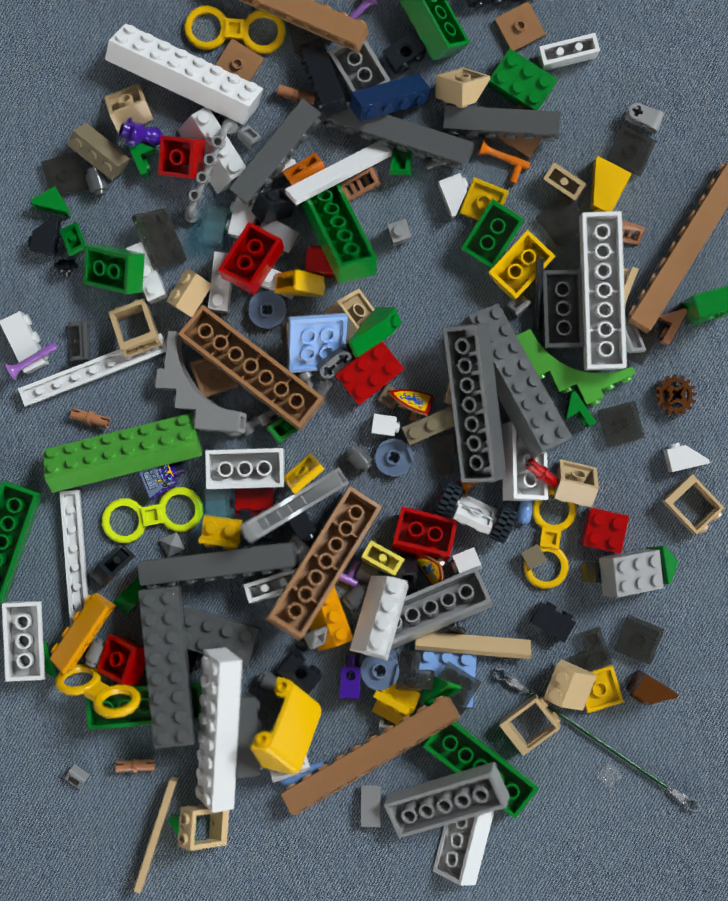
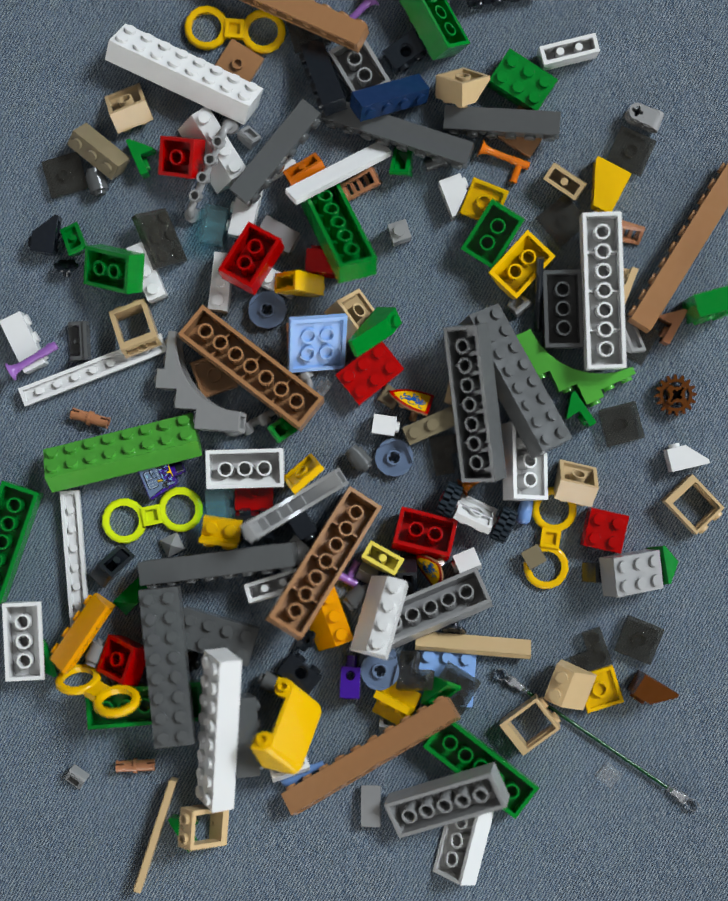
(51, 202): green slope -> none
(136, 133): dark purple animal -> none
(189, 292): tan slope -> none
(273, 205): black brick -> none
(295, 94): nougat pin -> none
(316, 637): light grey slope -> none
(334, 362): dark grey beam -> none
(520, 27): medium nougat plate -> none
(541, 473): red axle -> none
(553, 621): black brick -> none

